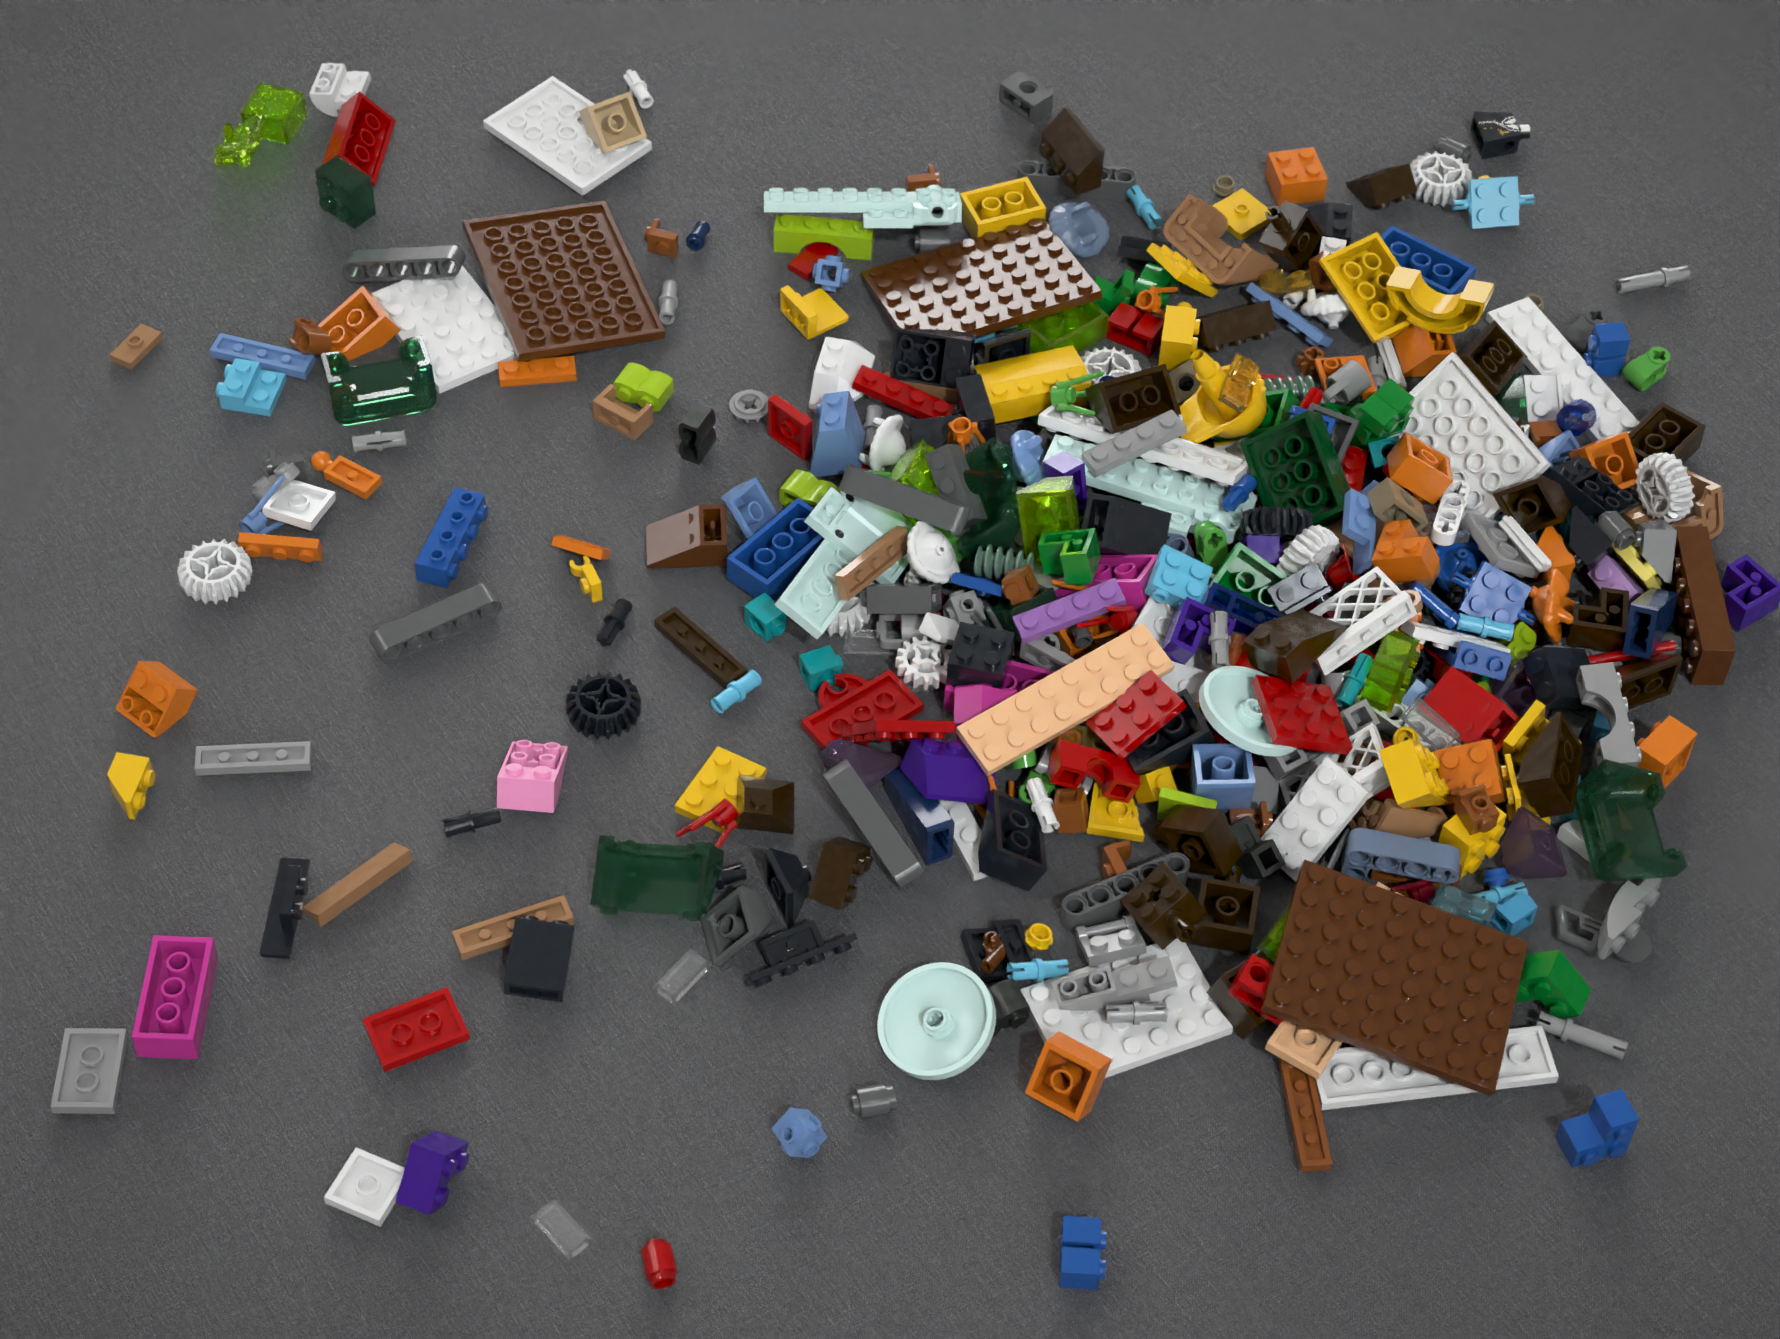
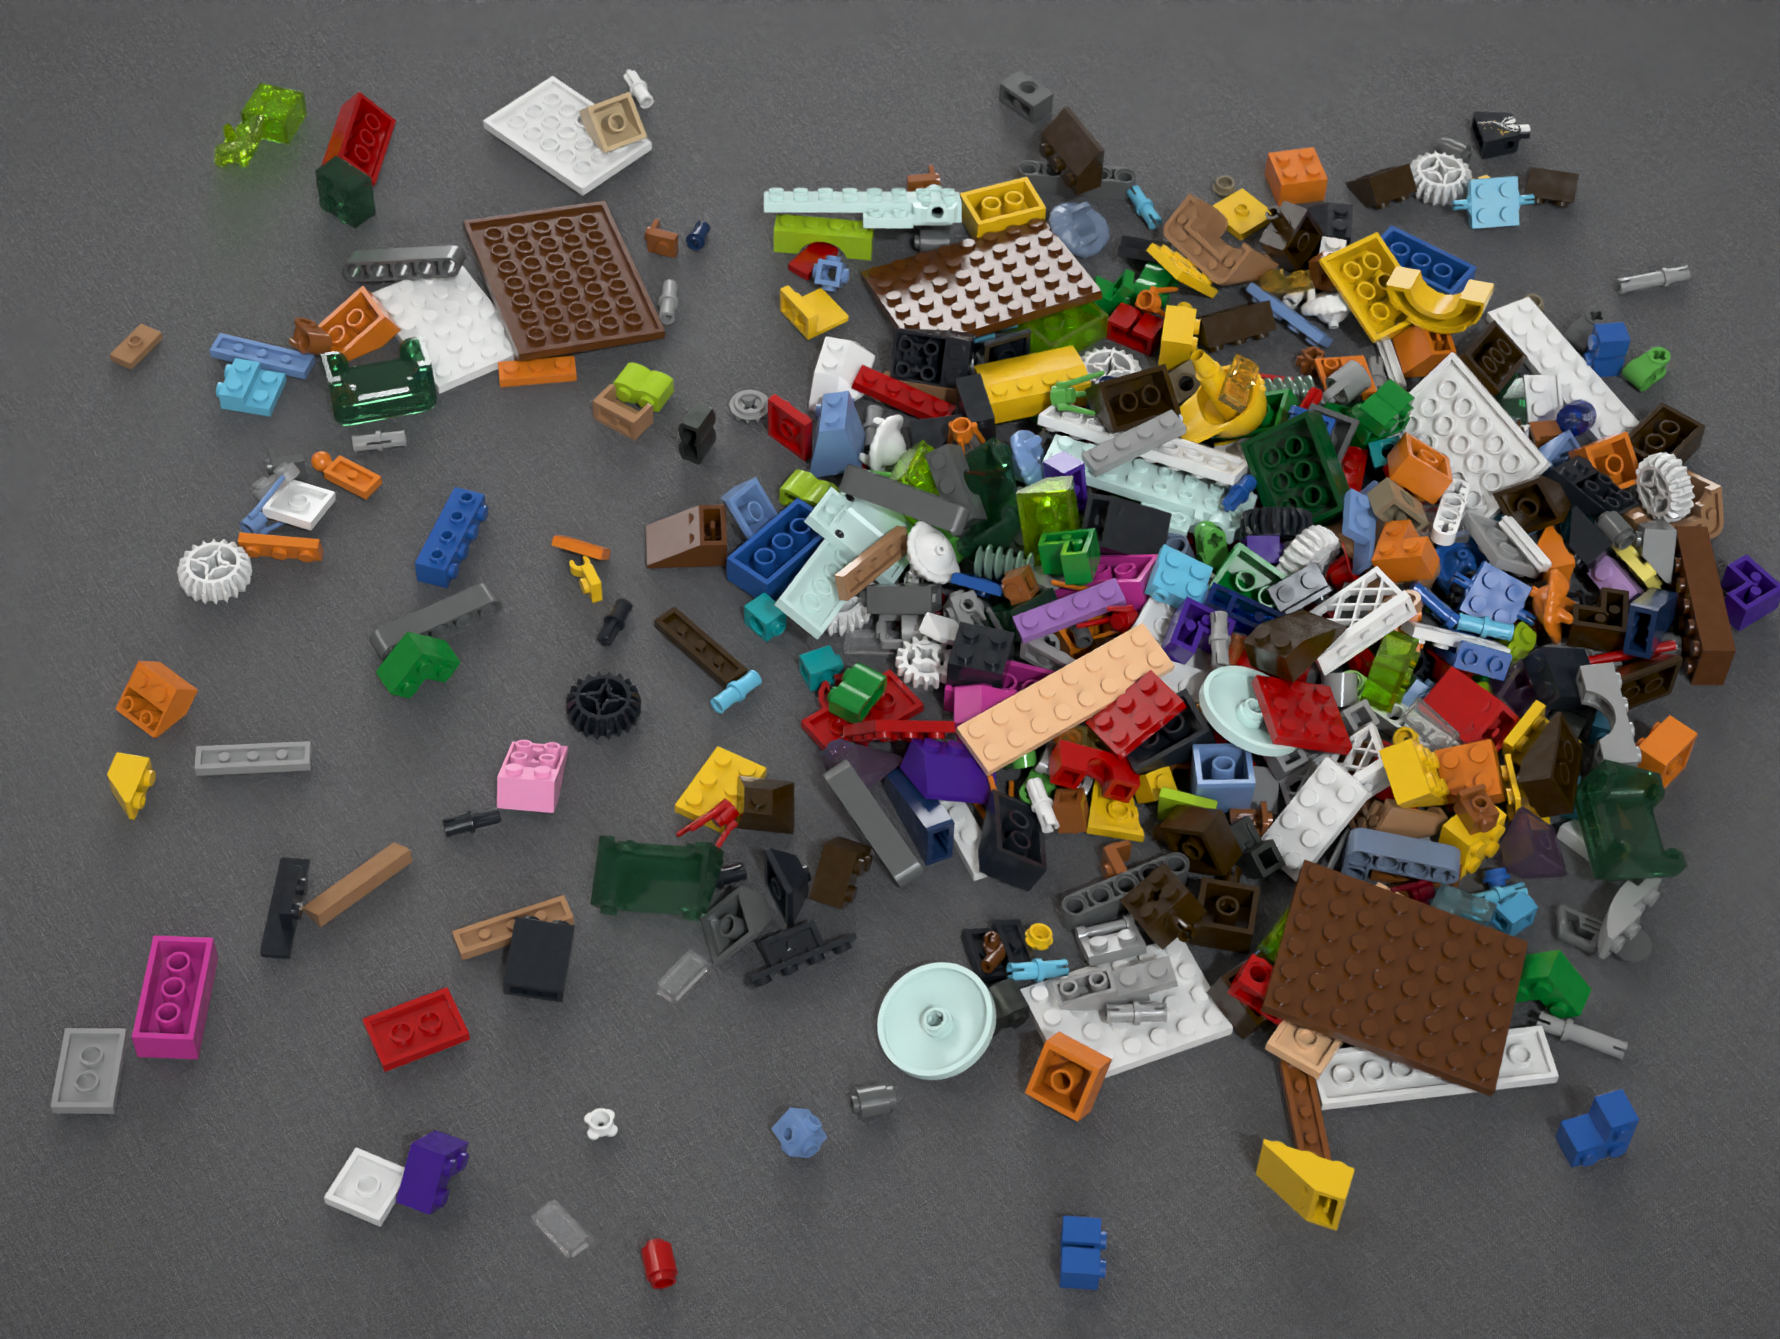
(336, 86): white brick -> none
(413, 661): none -> green brick
(600, 1116): none -> white plate
(857, 693): none -> green brick
(1306, 1182): none -> yellow slope
(1354, 680): teal axle -> none
(1551, 186): none -> dark brown slope

